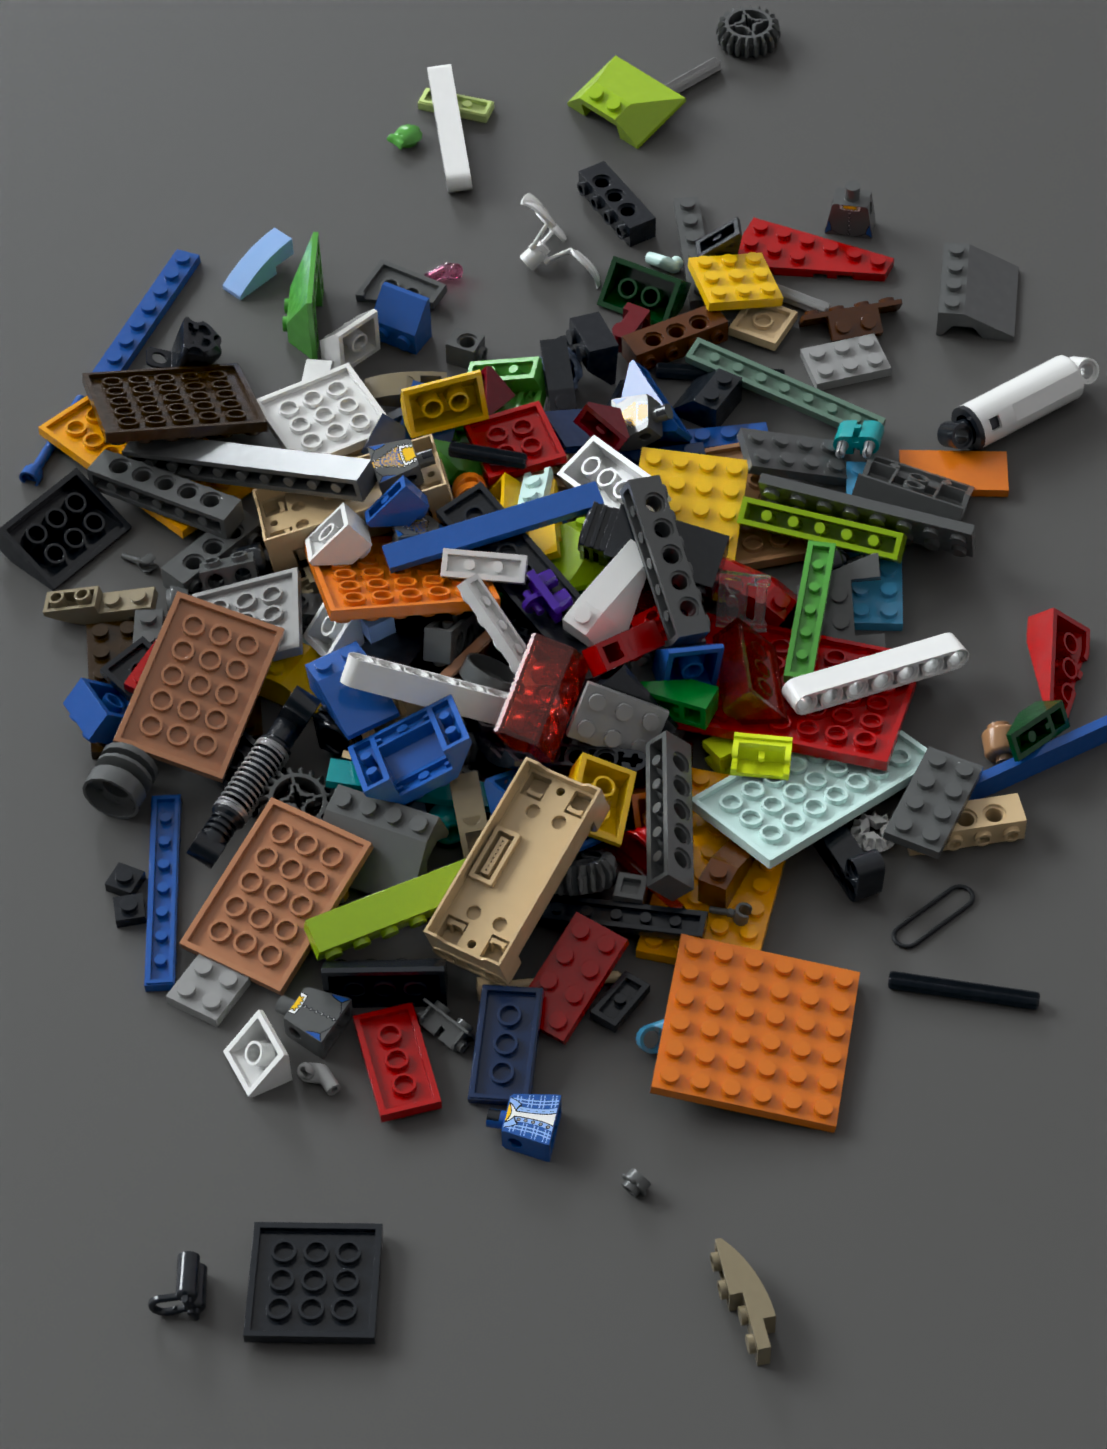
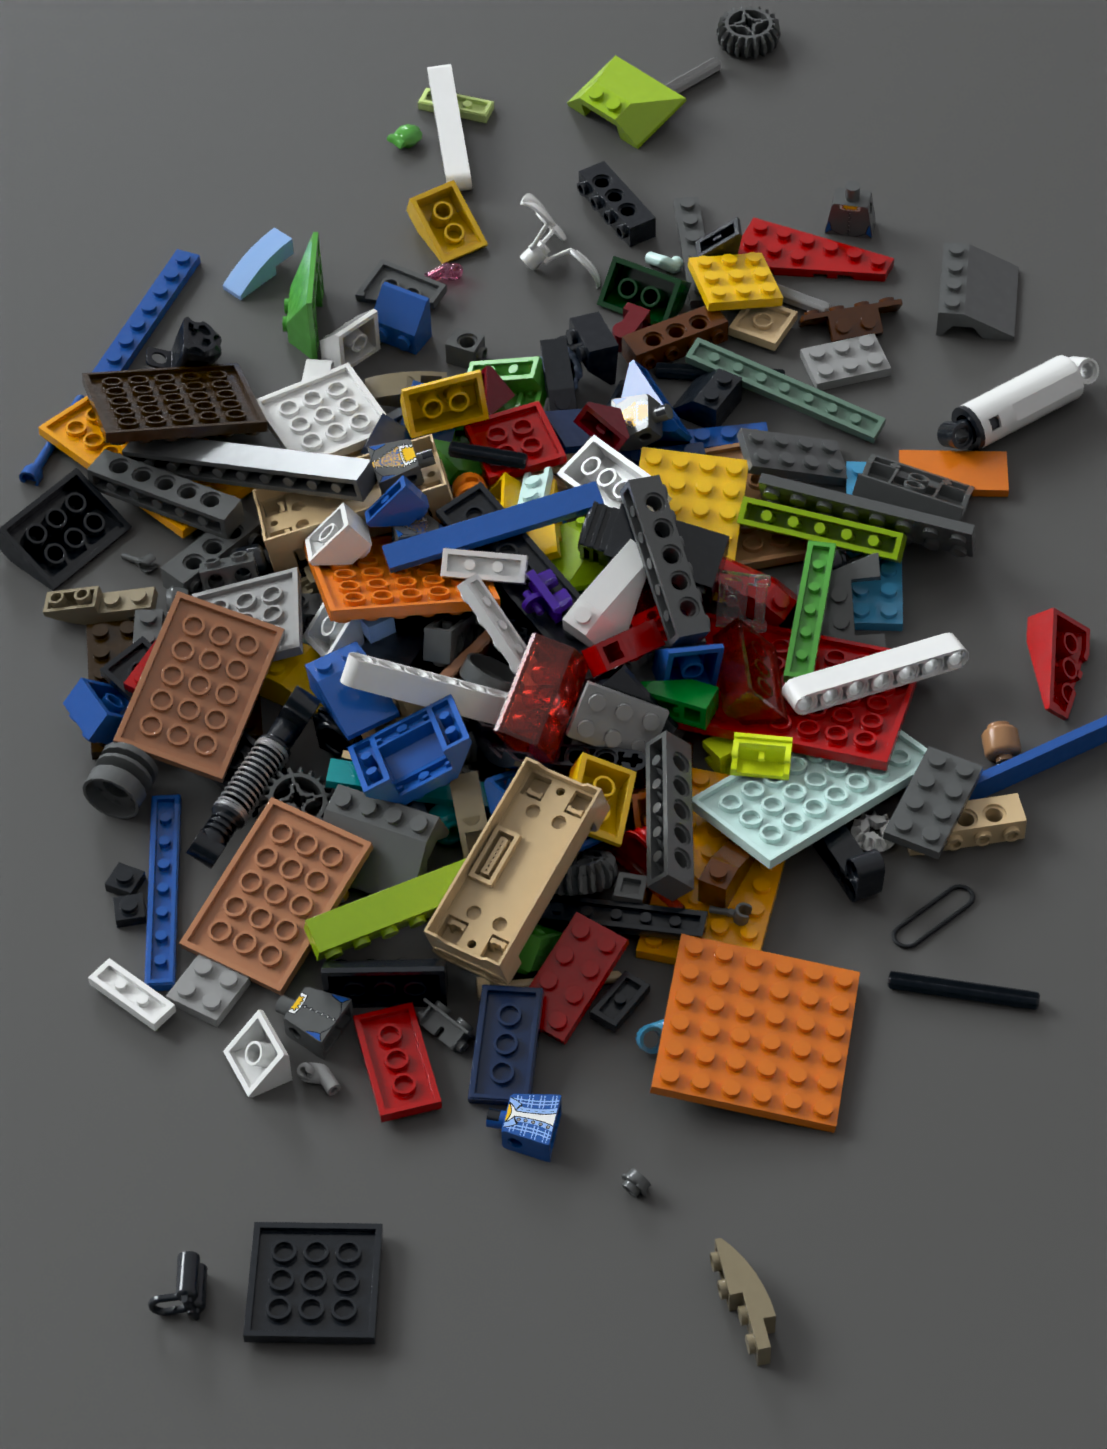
(132, 994): none -> white plate
(445, 222): none -> yellow slope
(537, 948): none -> bright green slope
(862, 437): teal piece -> none
(1036, 727): dark green slope -> none

